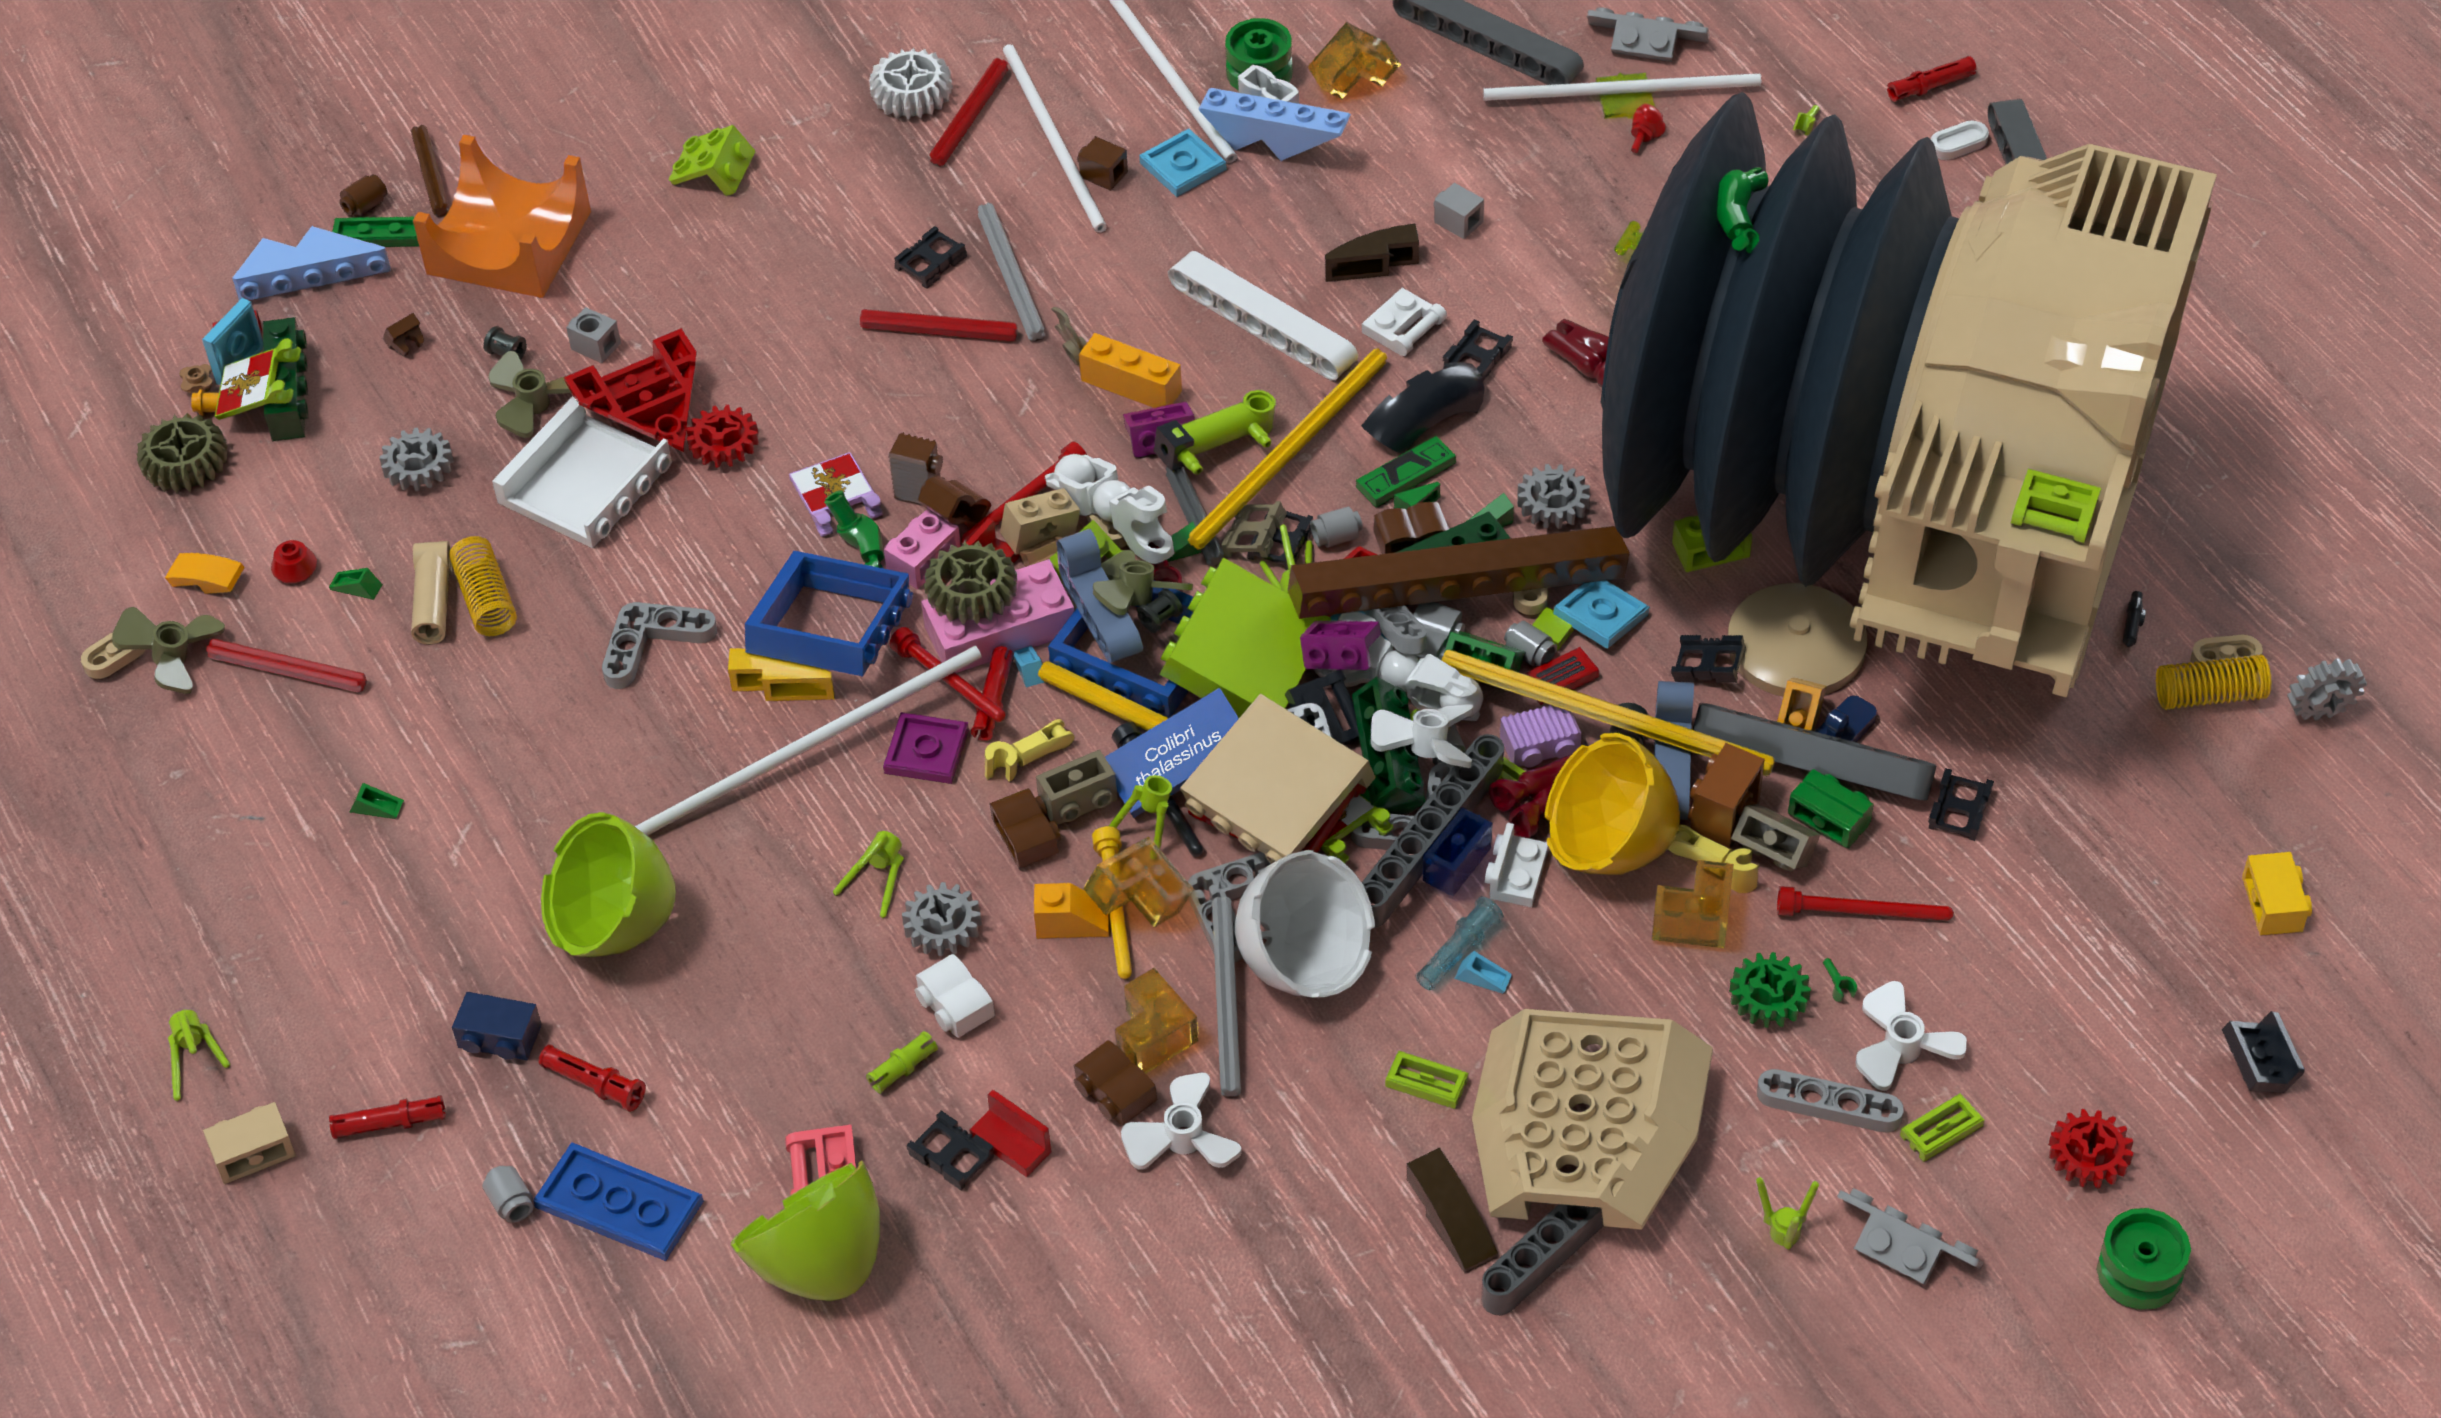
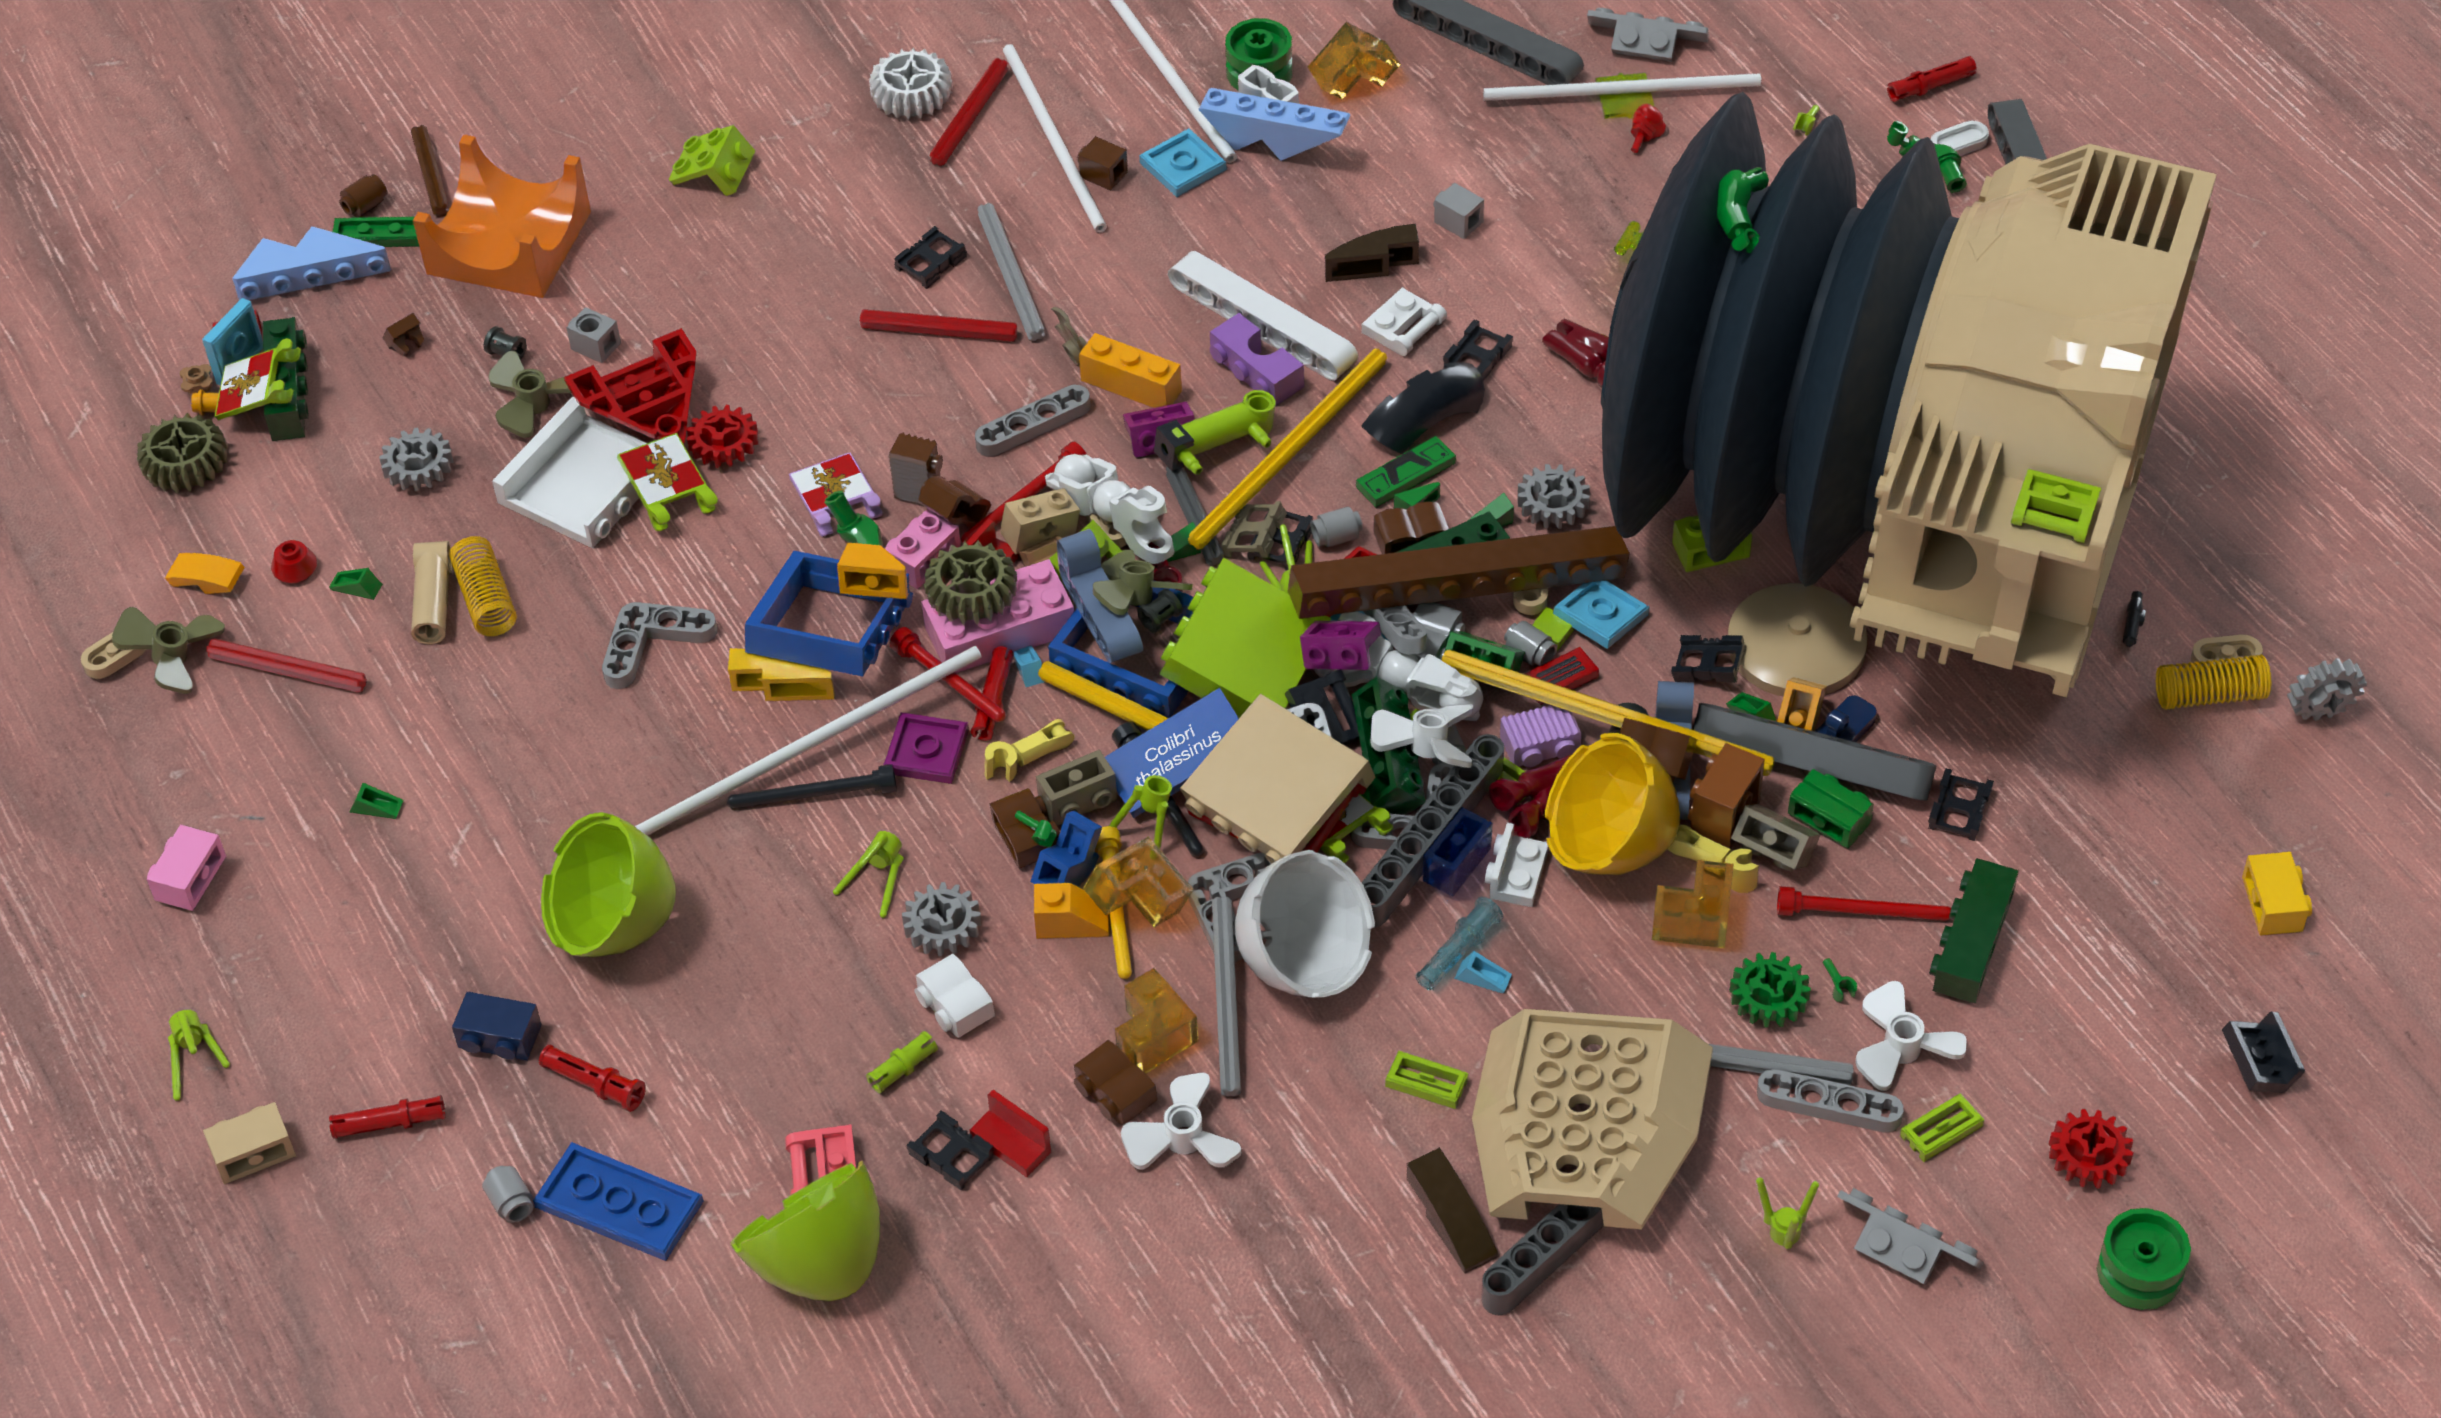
(186, 867): none -> bright pink brick
(664, 474): none -> flag
(871, 572): none -> light orange slope
(880, 780): none -> black piece
(1043, 834): none -> green hand
(1066, 403): none -> light grey beam
(1073, 854): none -> blue brick
(1237, 347): none -> medium lavender arch
(1669, 747): none -> reddish brown brick
(1752, 705): none -> green piece
(1762, 1061): none -> light grey axle
(1948, 158): none -> green arm
(1974, 931): none -> dark green brick

